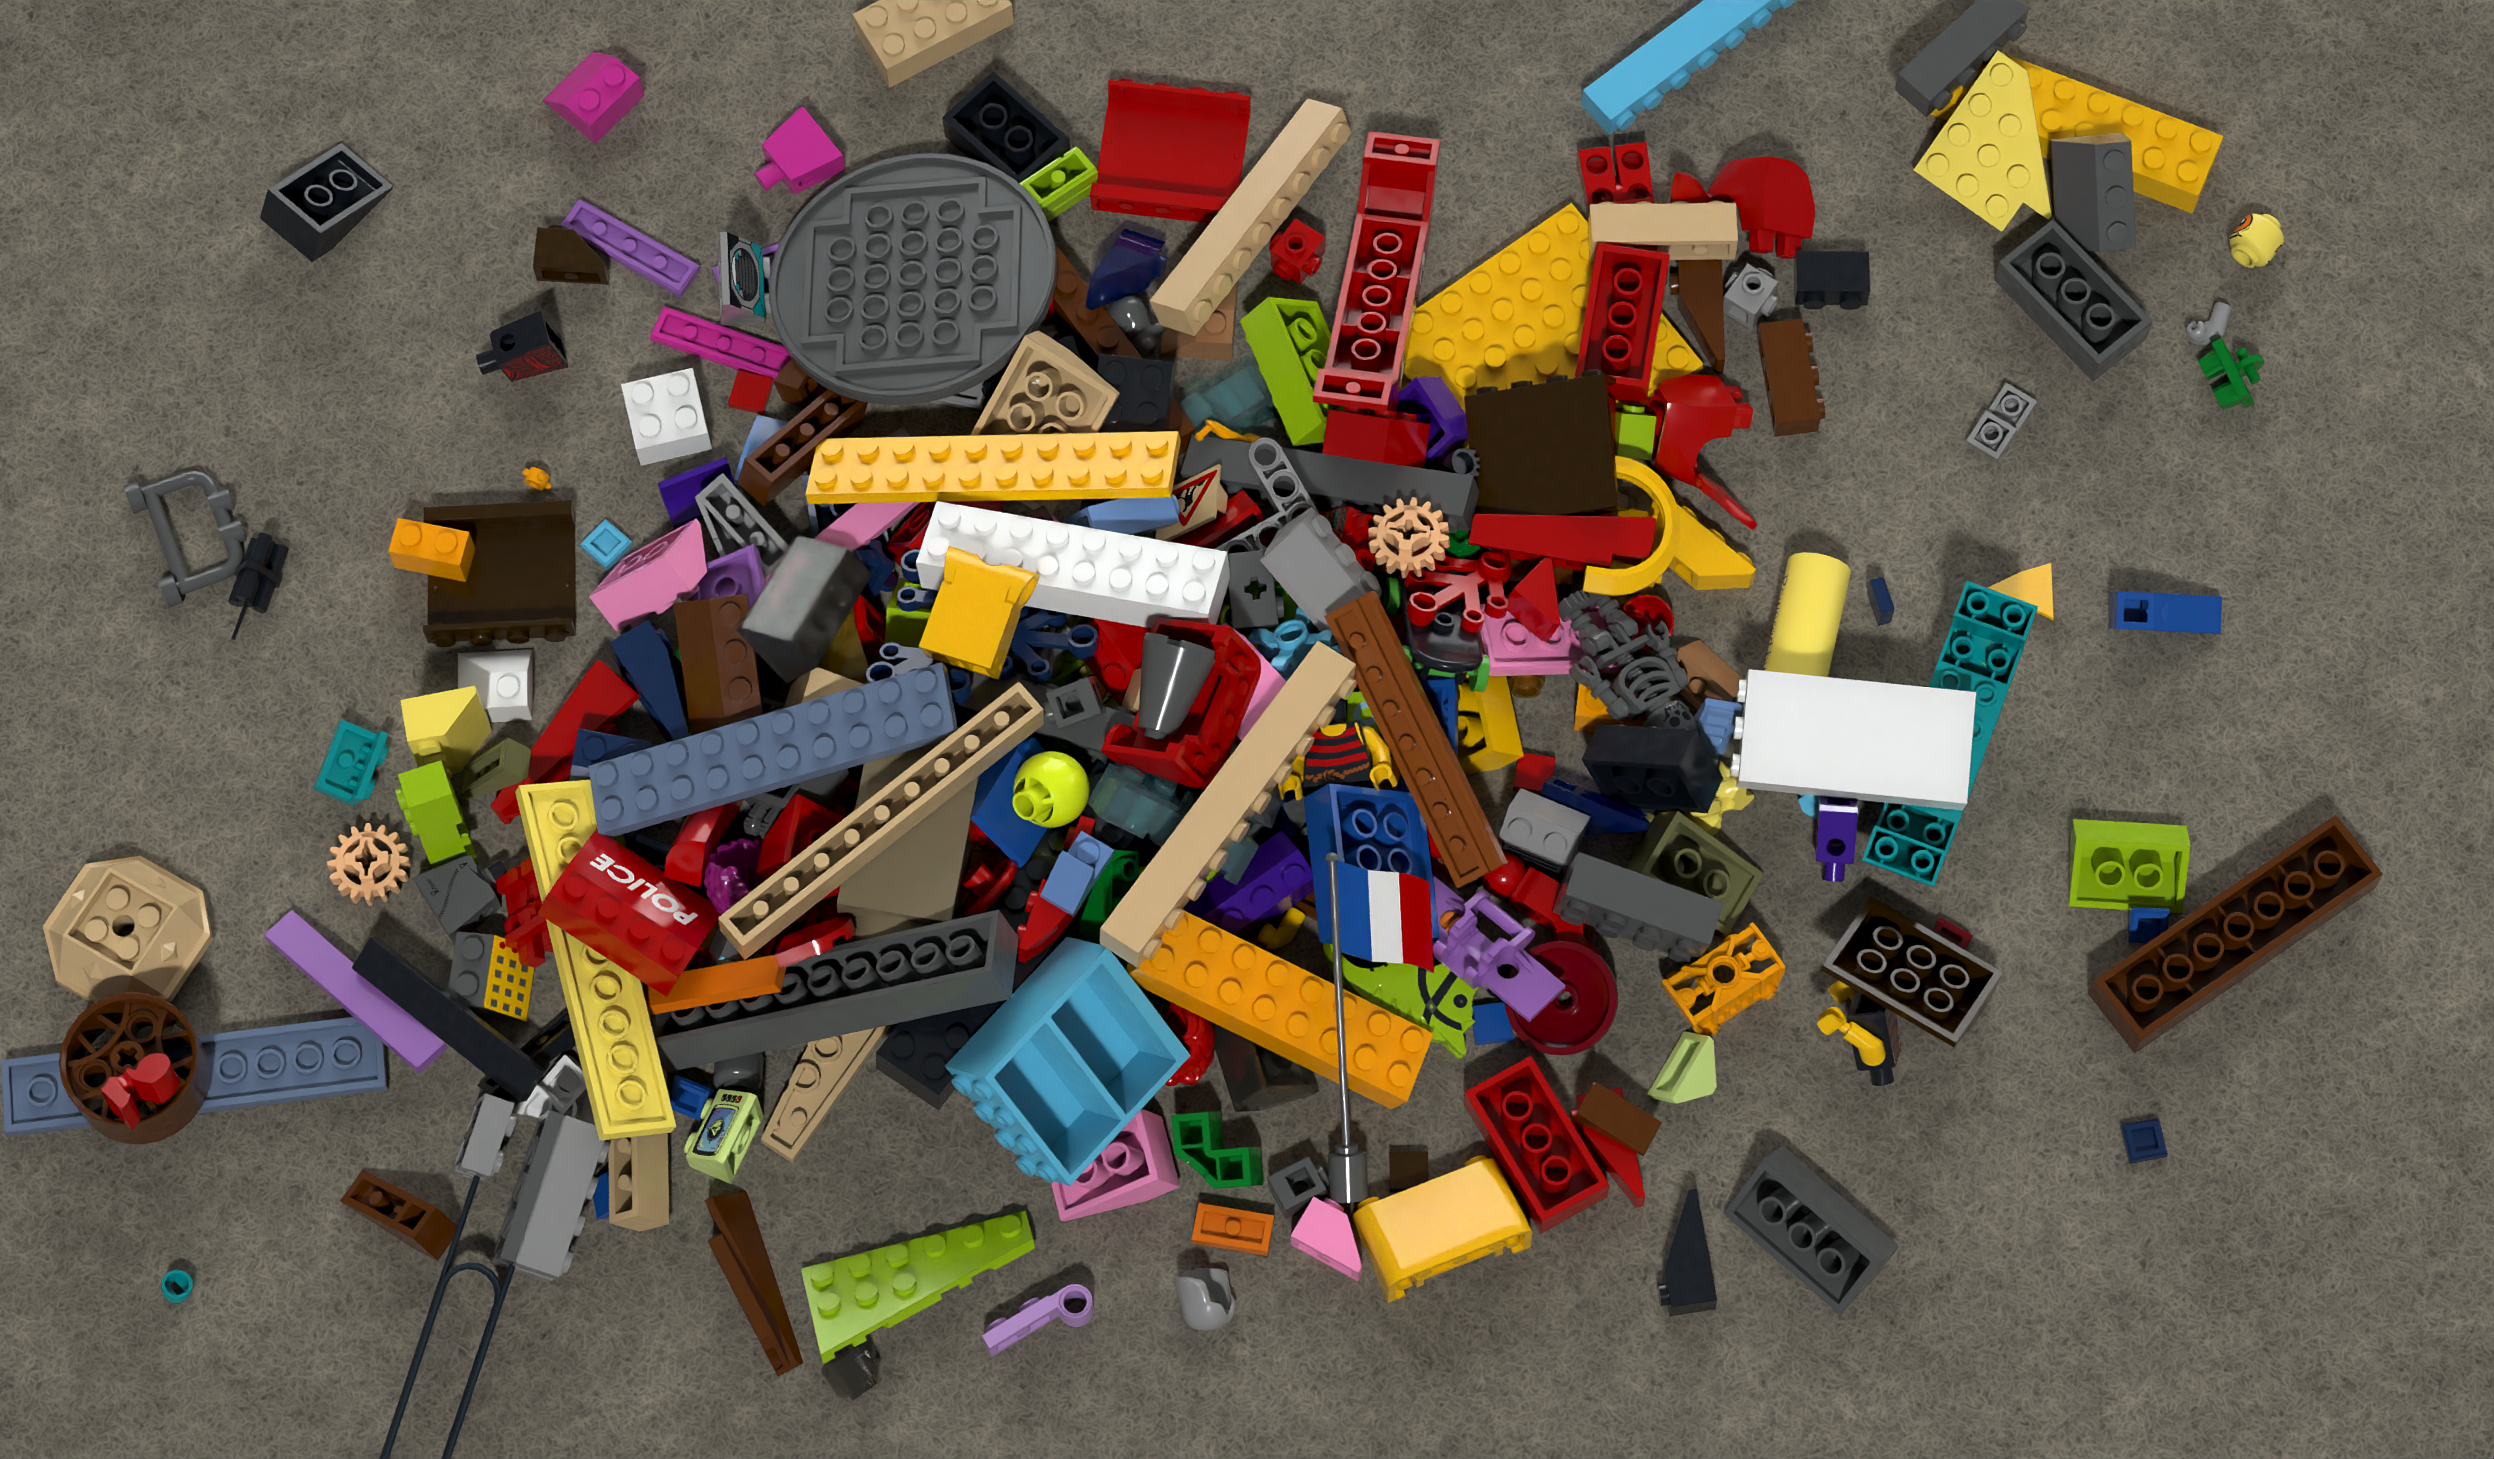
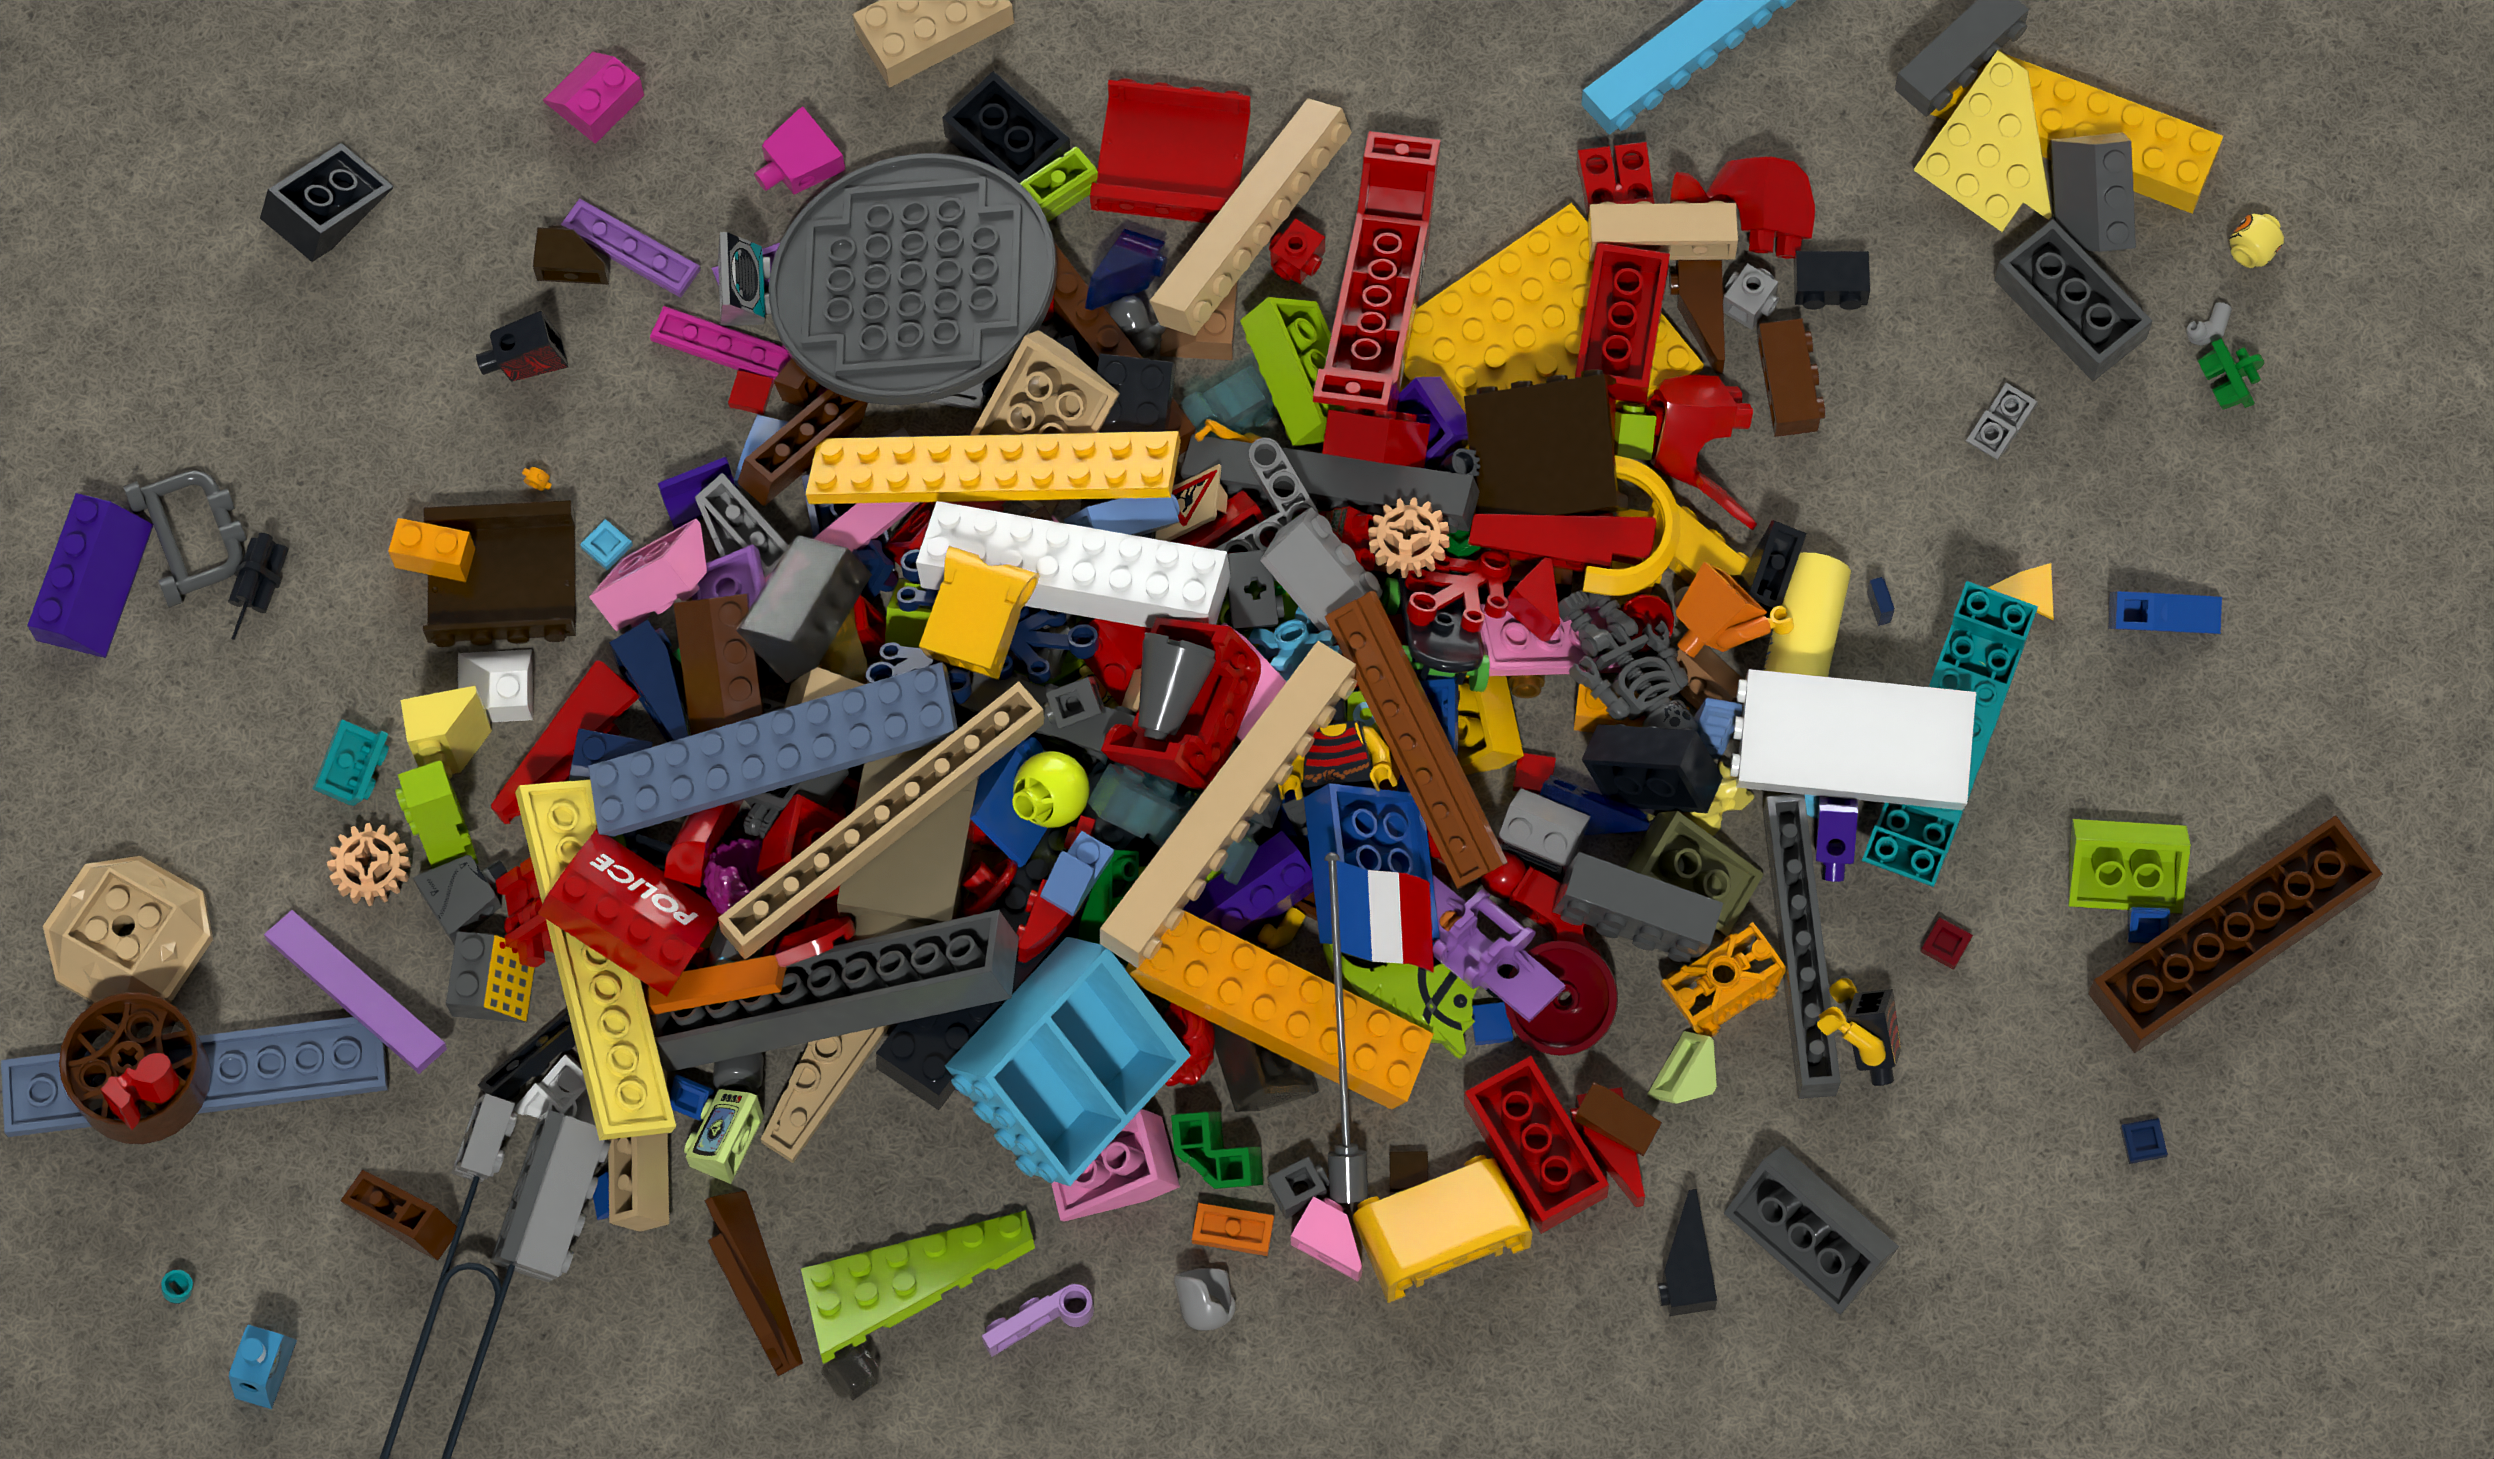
(89, 576): none -> dark purple slope
(262, 1364): none -> dark azure torso
(448, 1019): black tile -> none
(497, 768): olive slope -> none
(666, 416): white brick -> none
(1723, 613): none -> orange torso
(1772, 566): none -> black slope
(1800, 944): none -> dark grey brick
(1913, 972): dark brown slope -> none

